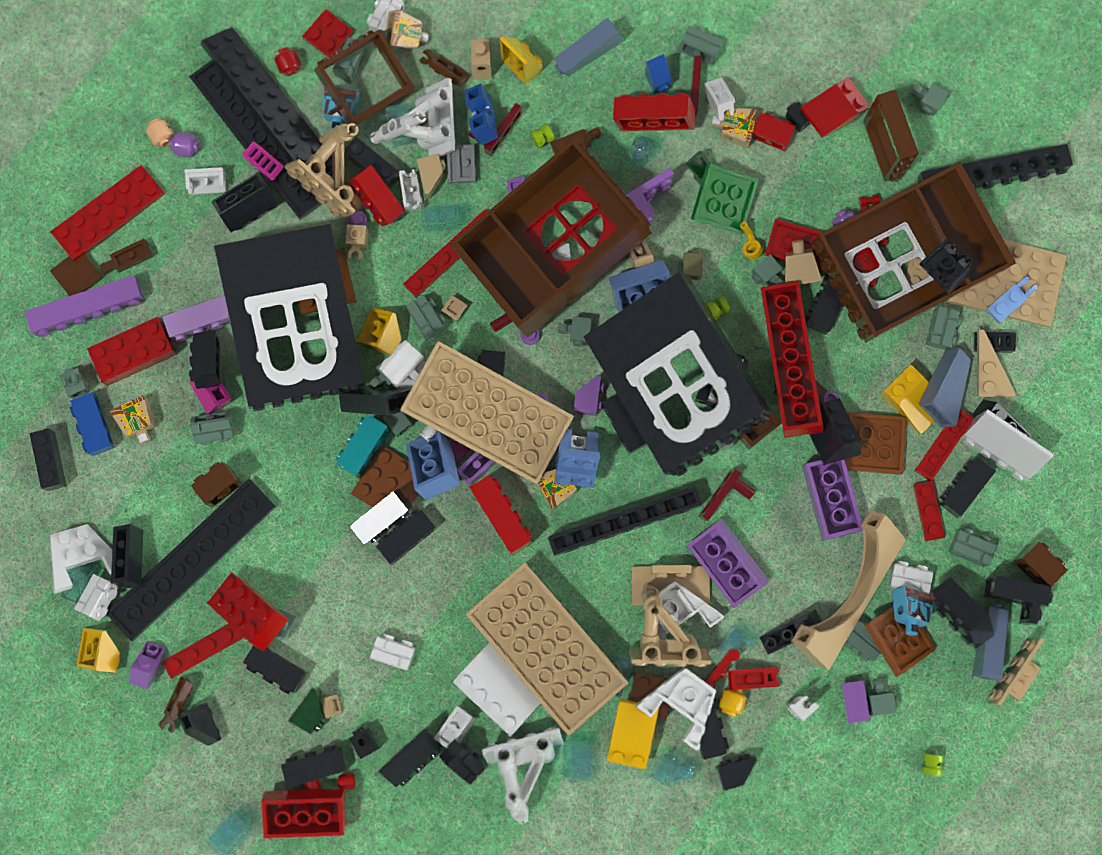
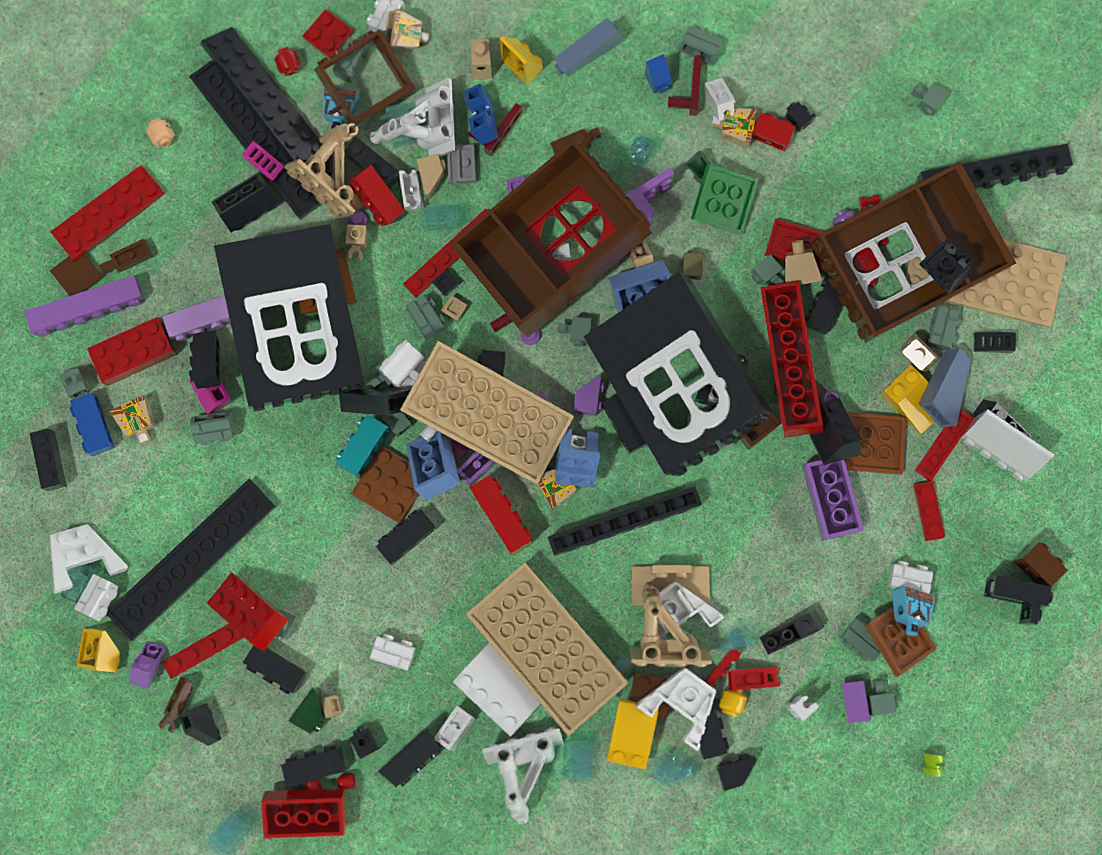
(127, 556): black brick -> none
(184, 144): medium lavender head -> none
(205, 180): white hinge -> none
(216, 484): reddish brown brick -> none
(380, 331): yellow slope -> none
(382, 517): brick -> none
(444, 67): reddish brown plate -> none
(445, 283): none -> black plate
(462, 761): black brick -> none
(542, 136): lime wheel -> none
(654, 112): red brick -> none
(719, 307): lime wheel -> none
(728, 563): medium lavender slope -> none
(730, 481): dark red piece -> none
(752, 244): yellow plate -> none
(825, 640): tan arch -> none
(835, 107): red slope -> none
(888, 107): reddish brown window -> none
(919, 353): none -> torso
(962, 613): black brick -> none
(966, 486): black brick -> none
(972, 548): sand green brick -> none
(990, 374): tan wing -> none
(990, 655): sand blue slope -> none
(1010, 301): light blue hinge -> none
(1019, 676): tan bracket -> none

